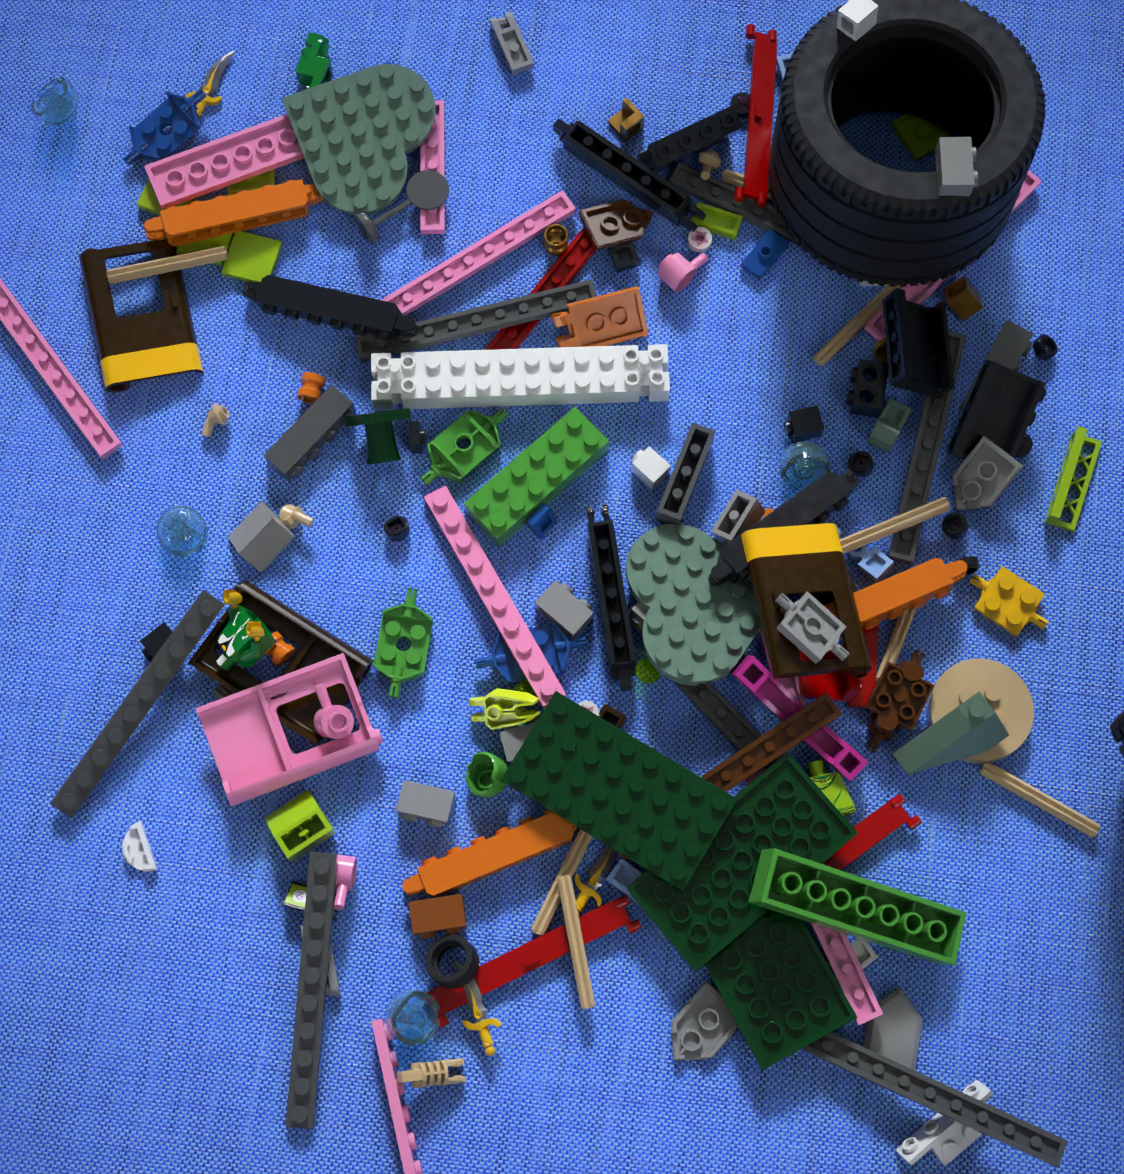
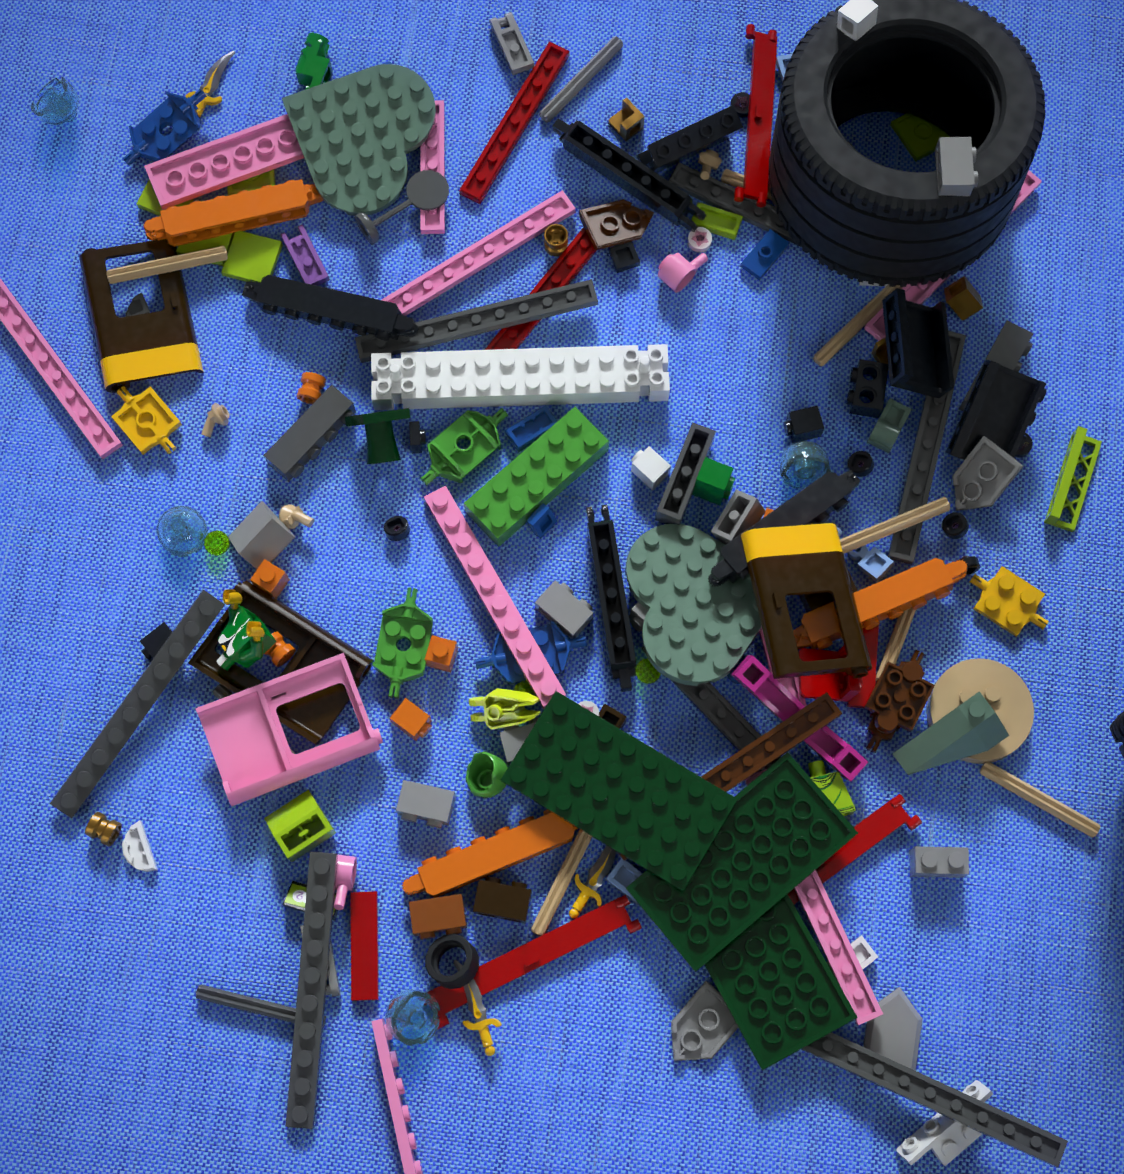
(102, 828): none -> pearl gold wheel
(138, 306): none -> dark grey tile
(146, 420): none -> yellow plate
(216, 543): none -> clear neon green plate
(247, 1003): none -> dark grey axle
(270, 579): none -> orange brick
(306, 258): none -> medium lavender hinge
(331, 720): bright pink piece -> none
(364, 946): none -> red tile
(411, 720): none -> orange brick
(431, 1073): tan hinge -> none
(441, 653): none -> orange brick
(502, 900): none -> dark brown brick
(514, 123): none -> red tile
(530, 428): none -> blue plate
(576, 942): tan axle -> none
(581, 79): none -> light grey axle
(602, 320): orange tile -> none
(714, 481): none -> green brick
(811, 627): light grey plate -> none
(857, 907): bright green brick -> none
(939, 862): none -> light grey brick
(1045, 347): black tile -> none

